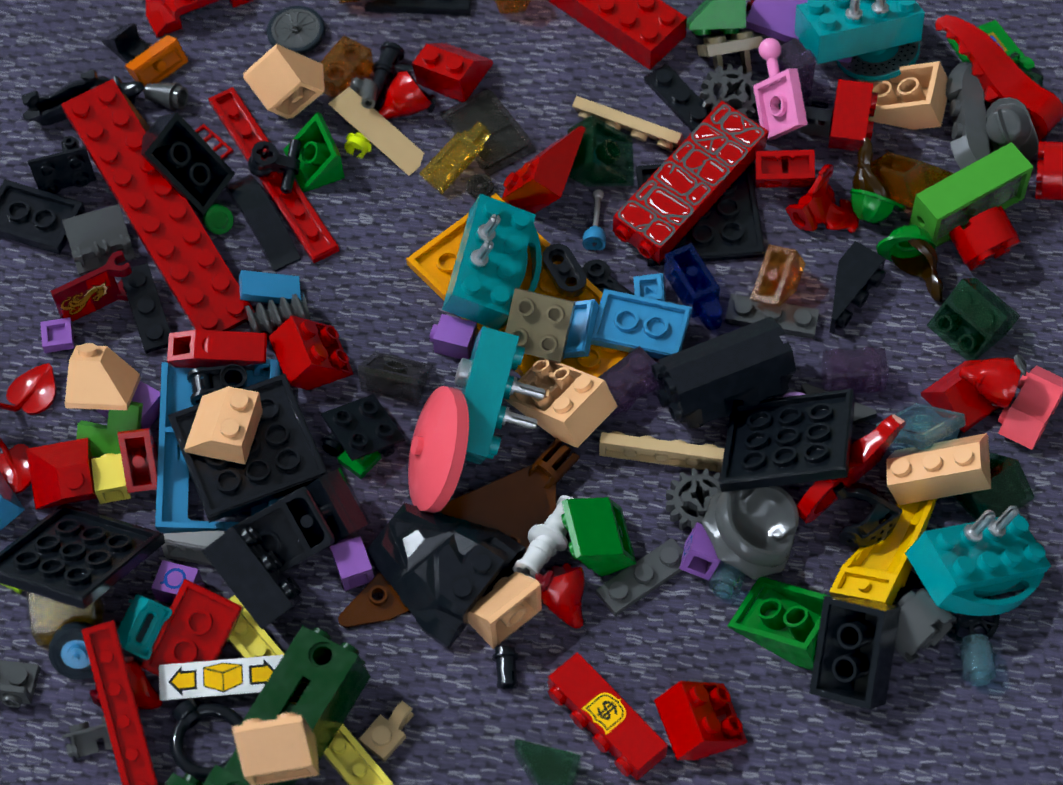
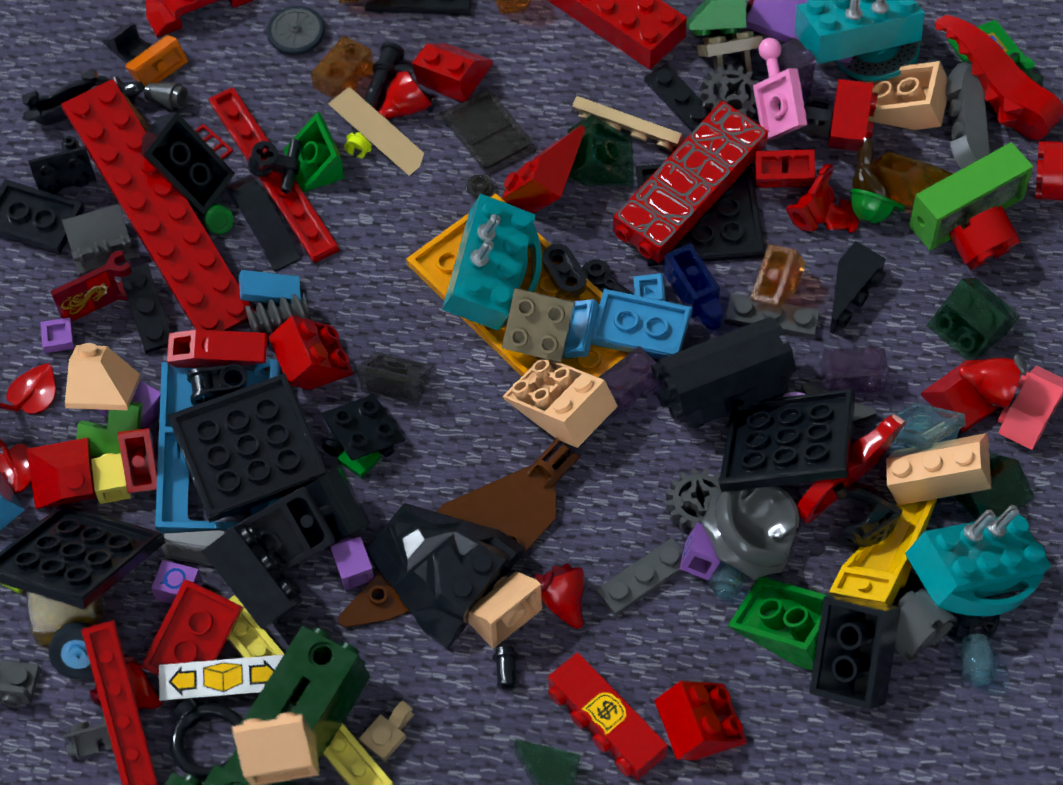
(142, 625): teal piece -> none
(225, 425): light nougat slope -> none
(285, 81): light nougat slope -> none
(366, 89): dark grey arm -> none
(438, 449): coral dish -> none
(454, 336): medium lavender brick -> none
(455, 157): clear yellow hinge -> none
(485, 384): teal piece -> none
(544, 542): white piece -> none
(595, 233): dark azure hinge -> none
(598, 534): green slope -> none
(663, 452): tan plate -> none
(915, 254): piece -> none
(1011, 122): dark grey piece -> none

